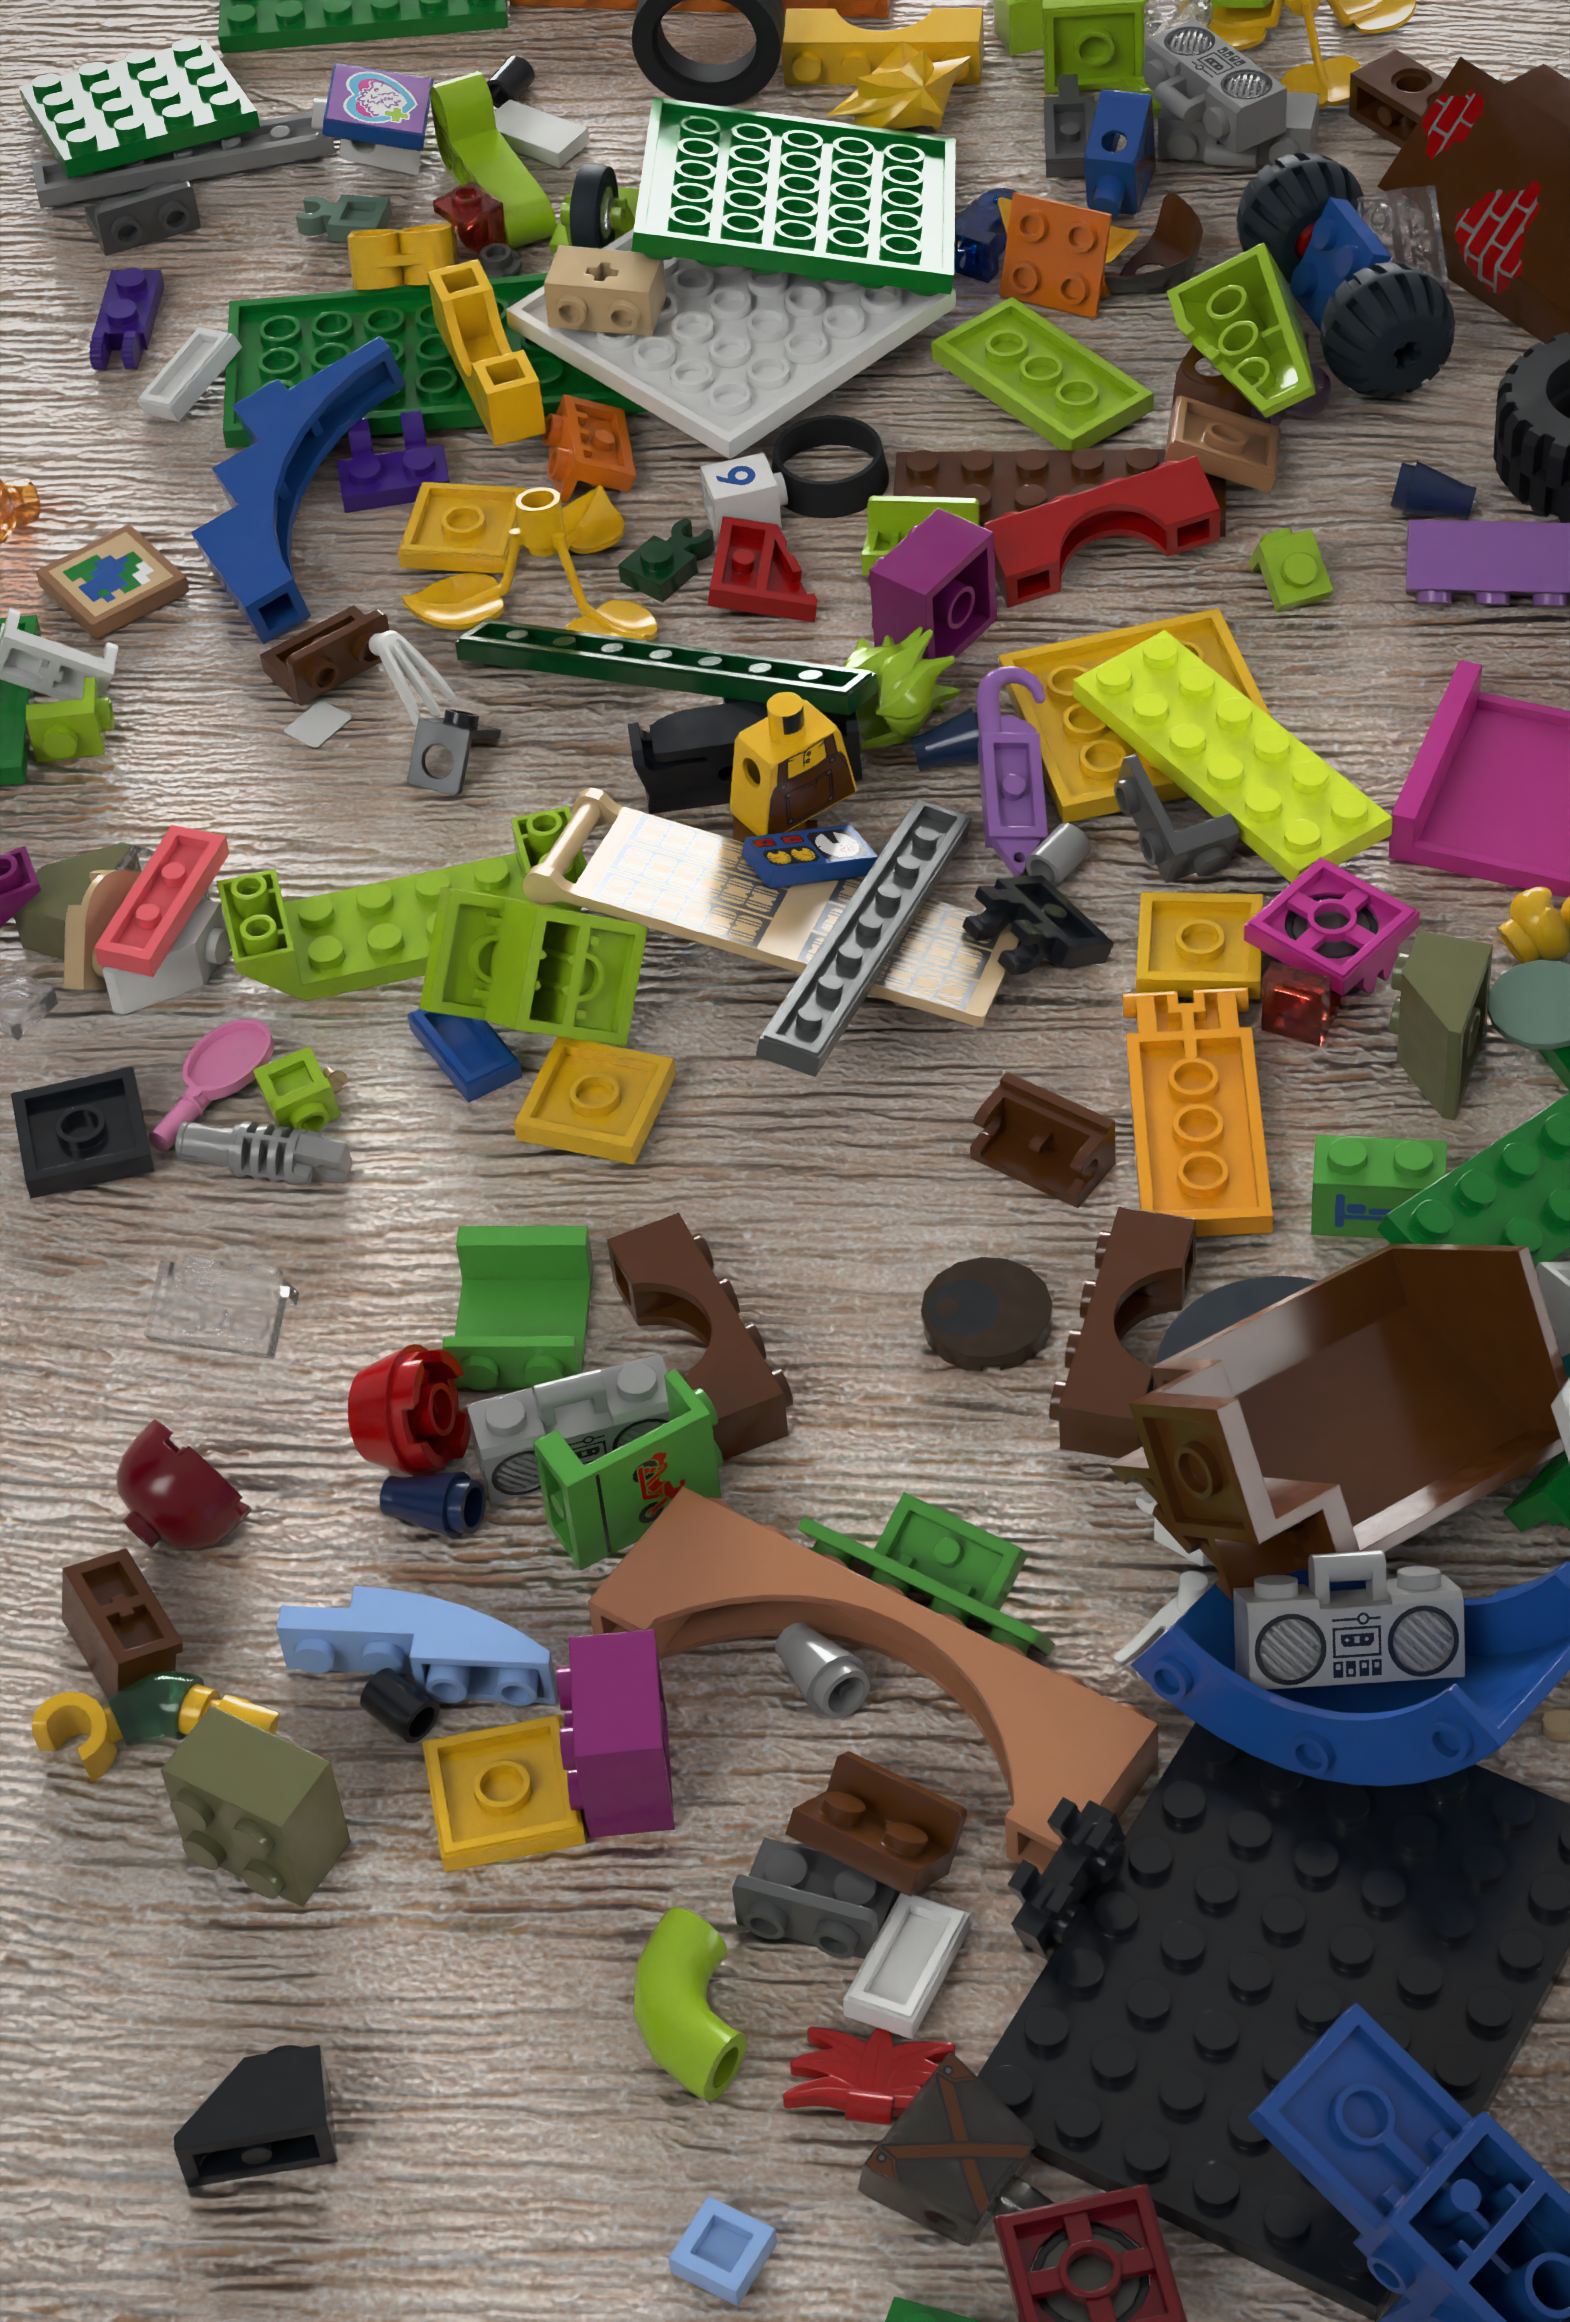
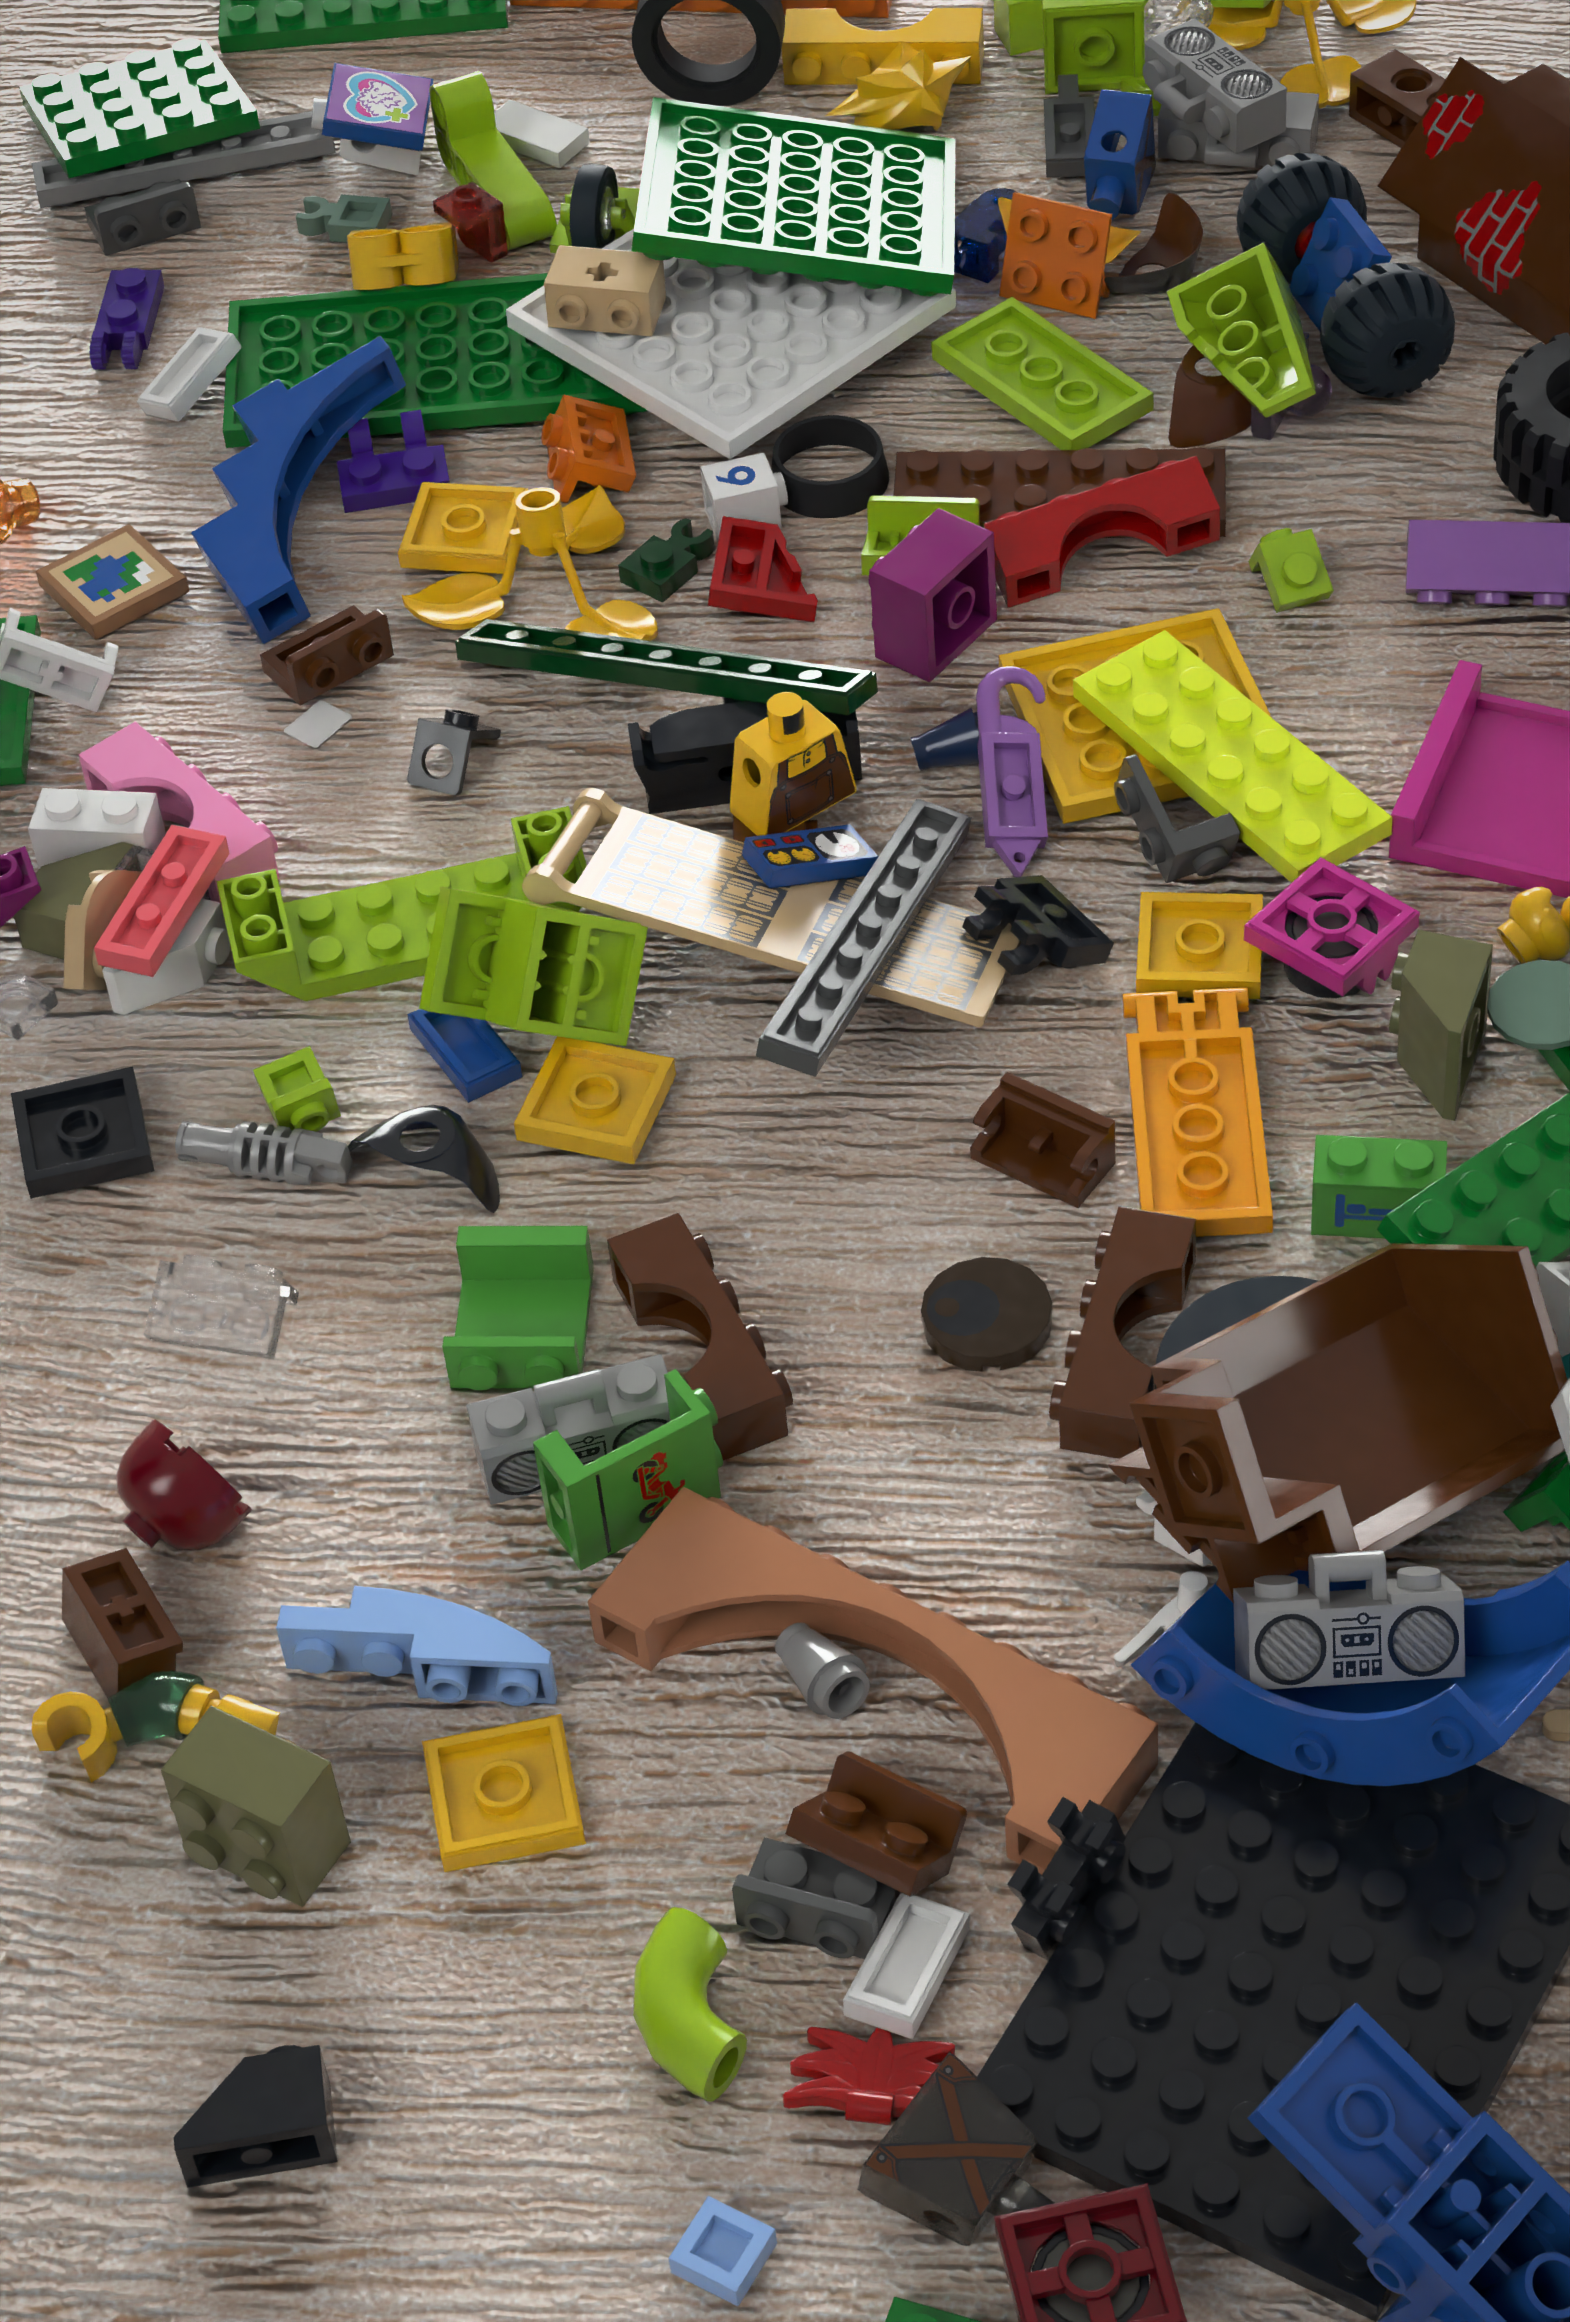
(71, 726): lime bracket -> none
(86, 820): none -> white brick
(140, 763): none -> bright pink arch
(214, 1070): bright pink piece -> none
(336, 1078): tan piece -> none
(399, 659): white piece -> none
(399, 1705): black hinge -> none
(409, 1411): red cone -> none
(439, 1502): dark blue cone -> none
(454, 1153): none -> black piece
(494, 376): yellow arch -> none
(500, 261): dark grey plate -> none
(510, 80): black hinge -> none
(616, 1733): magenta brick -> none
(904, 688): lime hair -> none
(944, 1560): bright green bracket -> none
(1059, 854): light grey hinge -> none
(1224, 443): medium nougat tile -> none
(1297, 1004): clear red bracket -> none
(1408, 228): clear bracket -> none
(1431, 493): dark blue cone -> none

